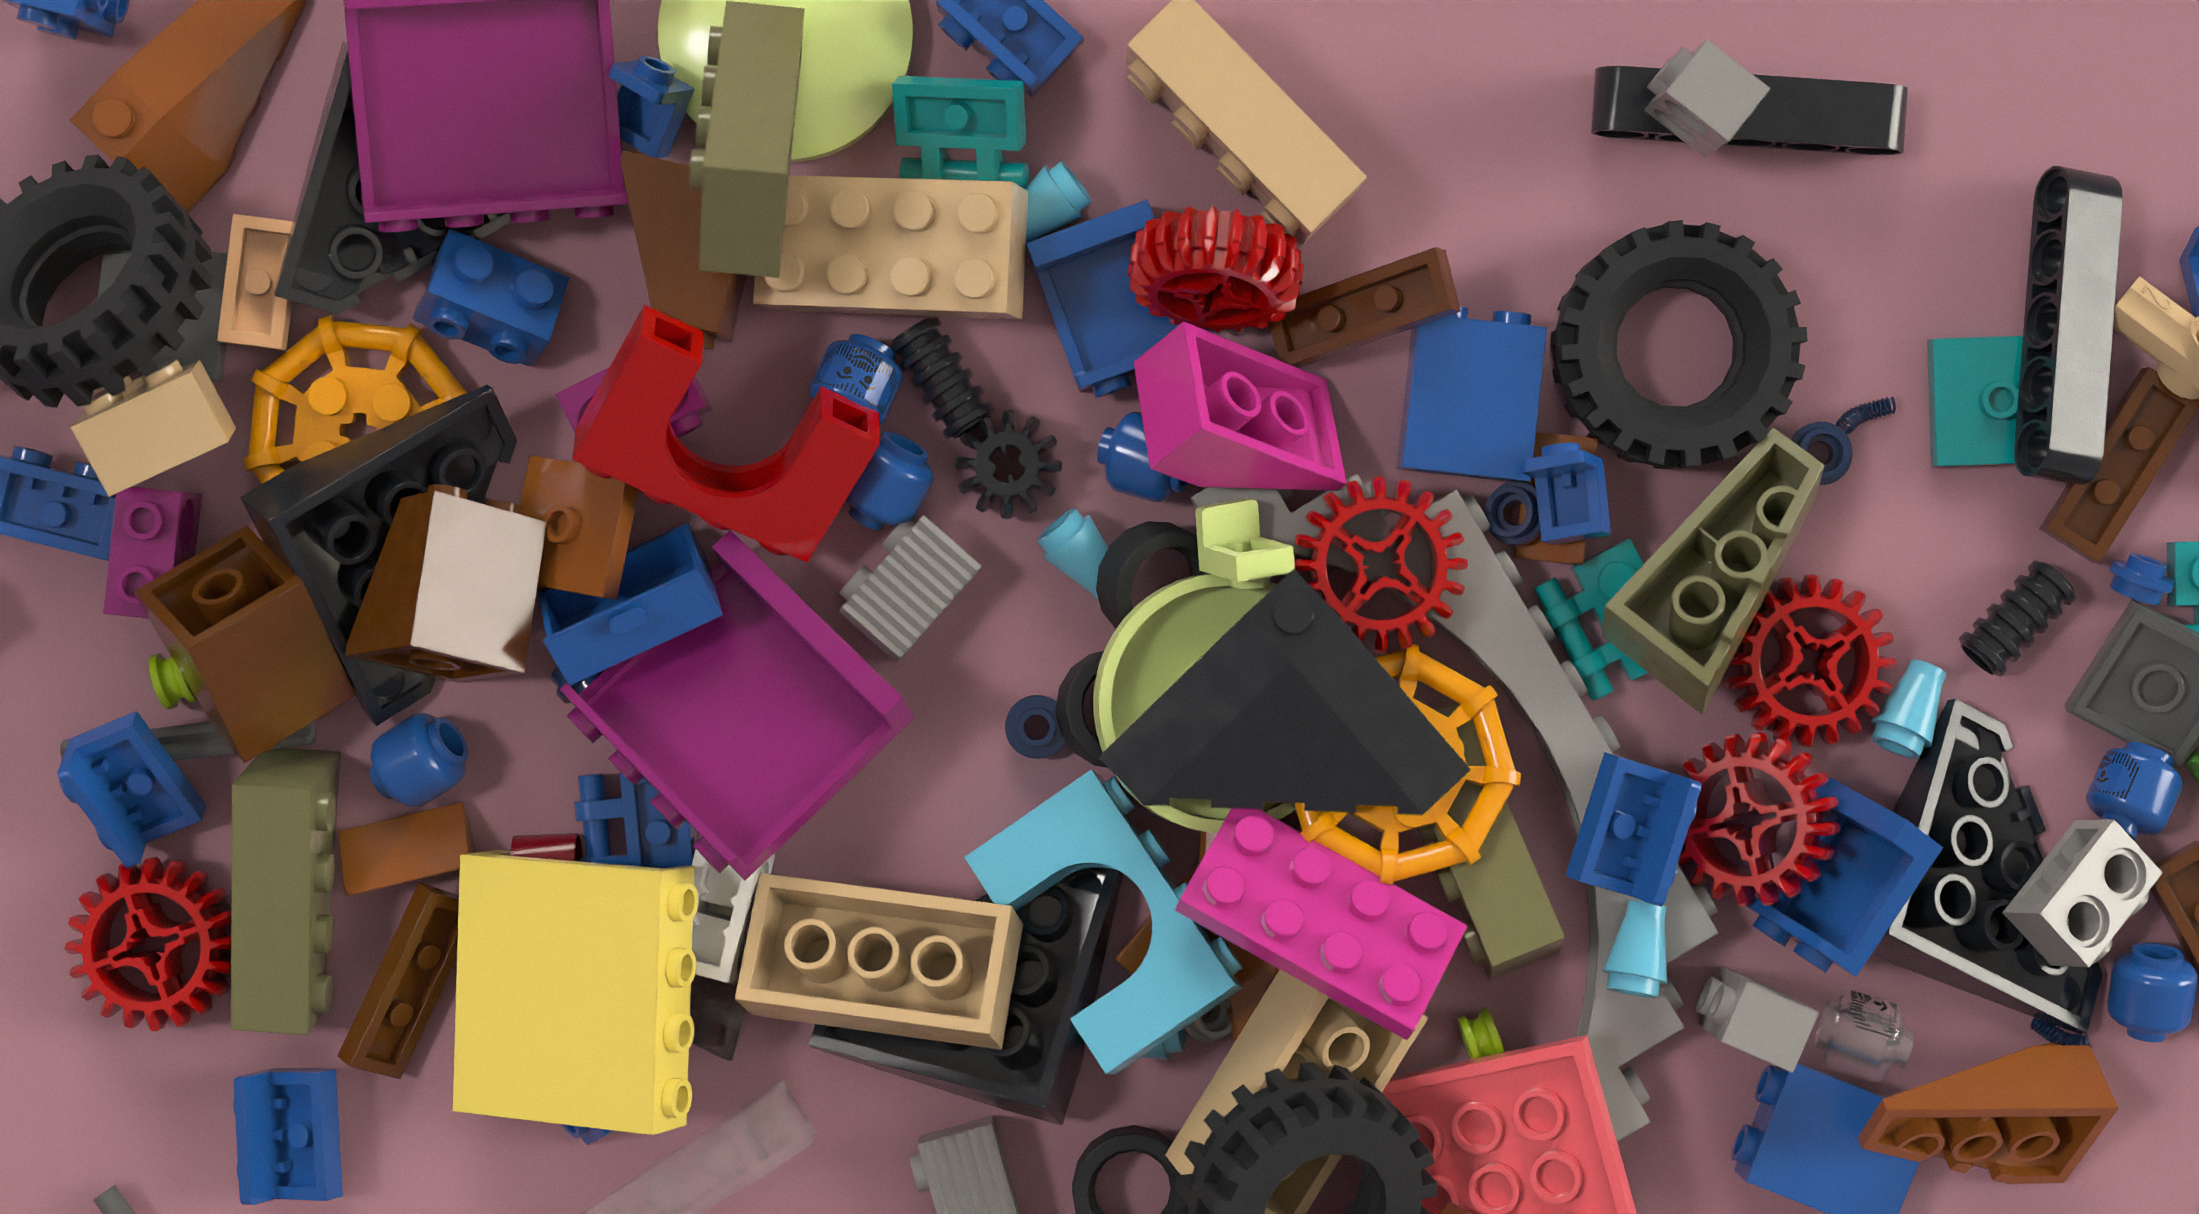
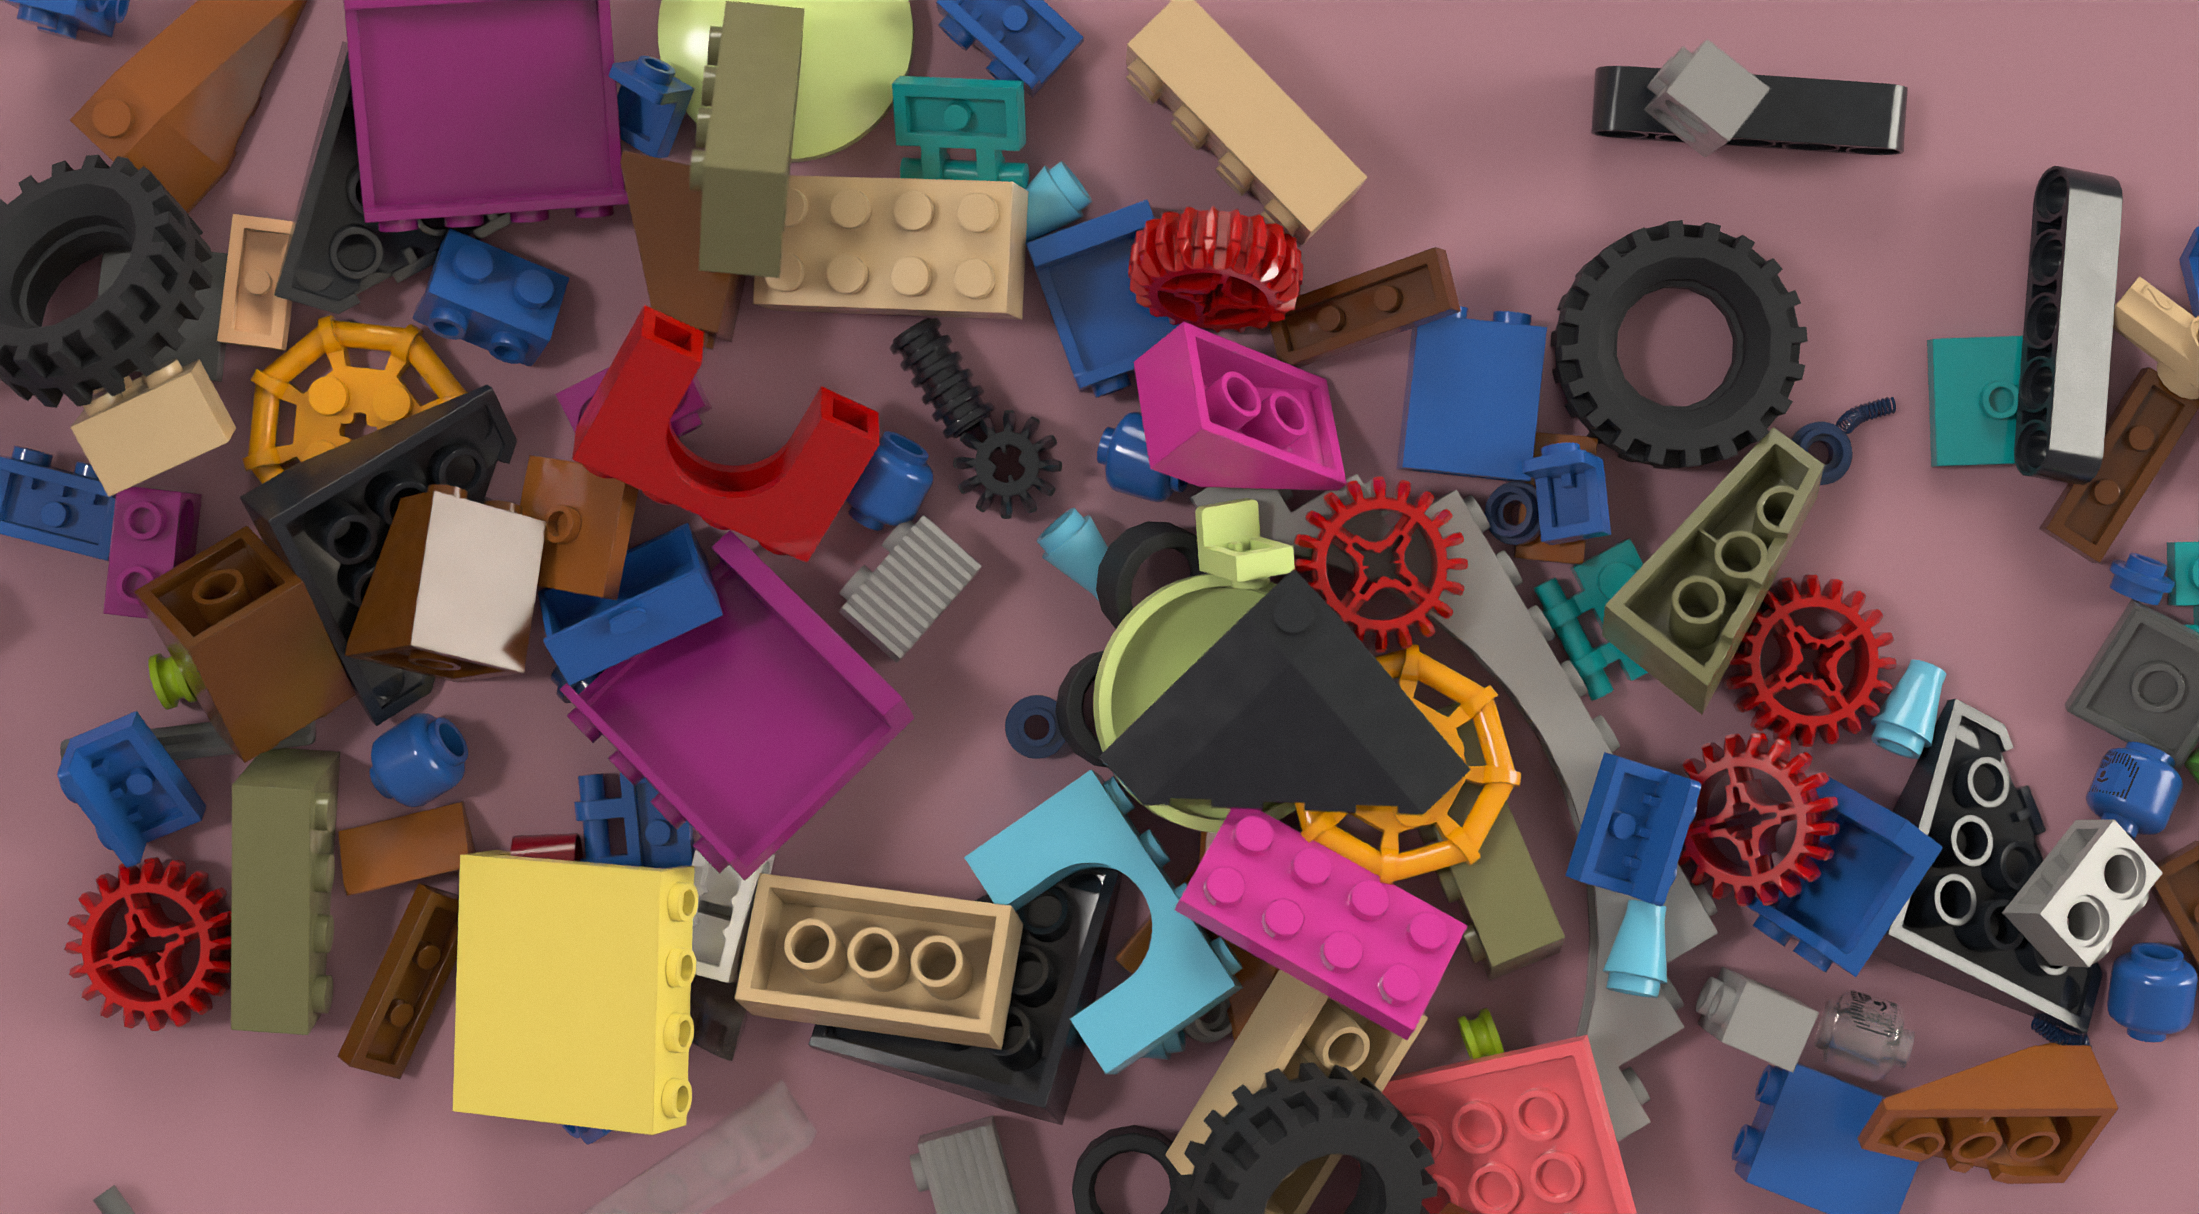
(287, 1135): blue bracket -> none
(861, 372): blue head -> none
(2017, 618): black piece -> none

